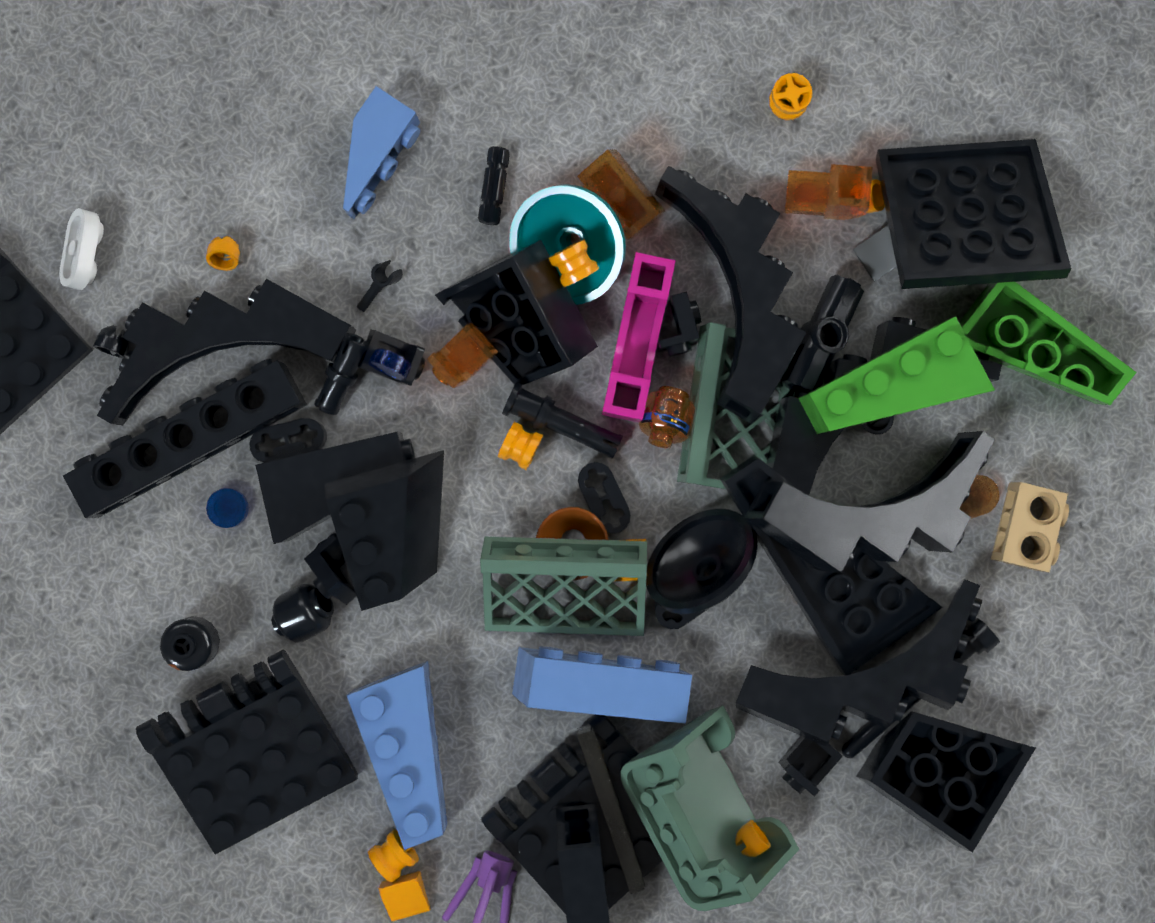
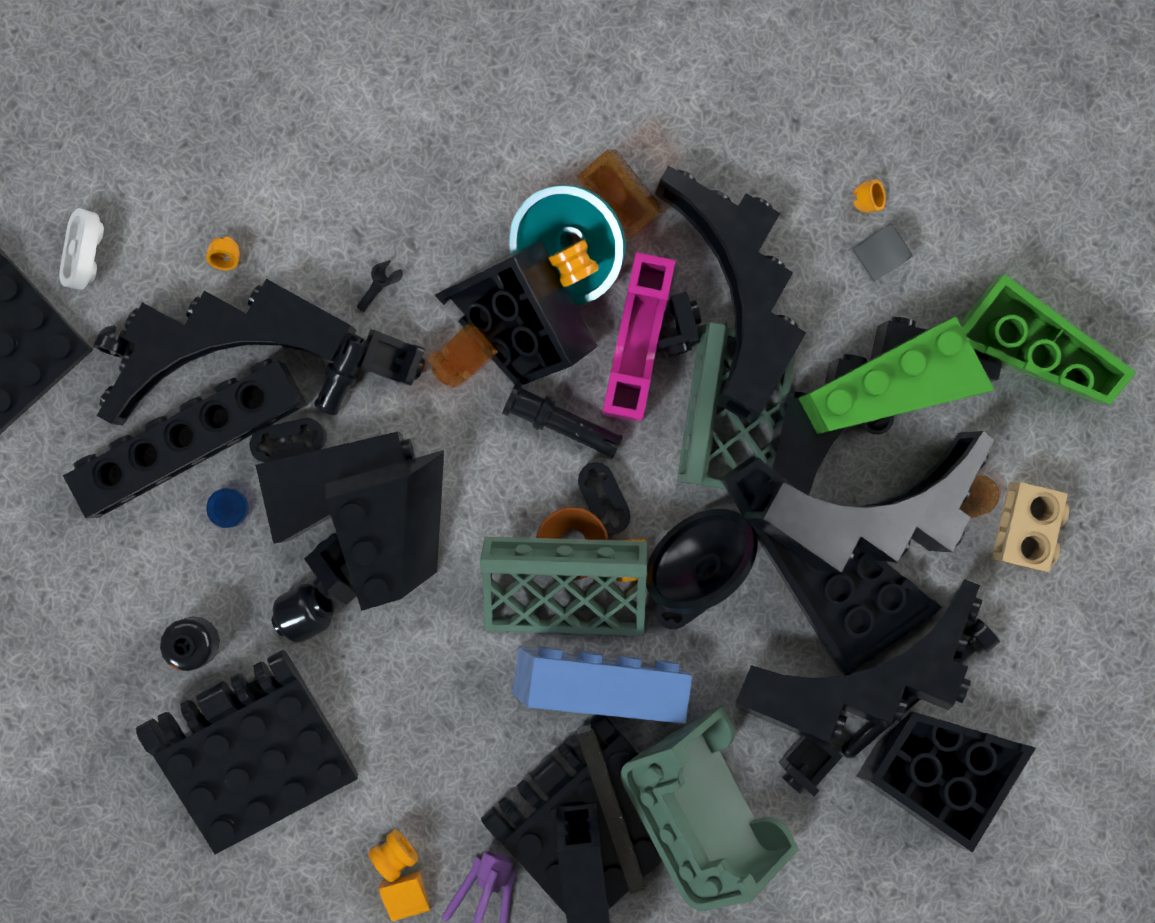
(376, 140): medium blue slope -> none
(390, 364): clear blue tile -> none
(403, 747): medium blue wedge -> none
(493, 185): black axle -> none
(520, 446): light orange wheel -> none
(667, 416): clear orange head -> none
(753, 838): light orange hinge -> none
(794, 89): light orange wheel -> none
(833, 316): black piece -> none
(835, 195): clear orange brick -> none
(971, 214): black plate -> none

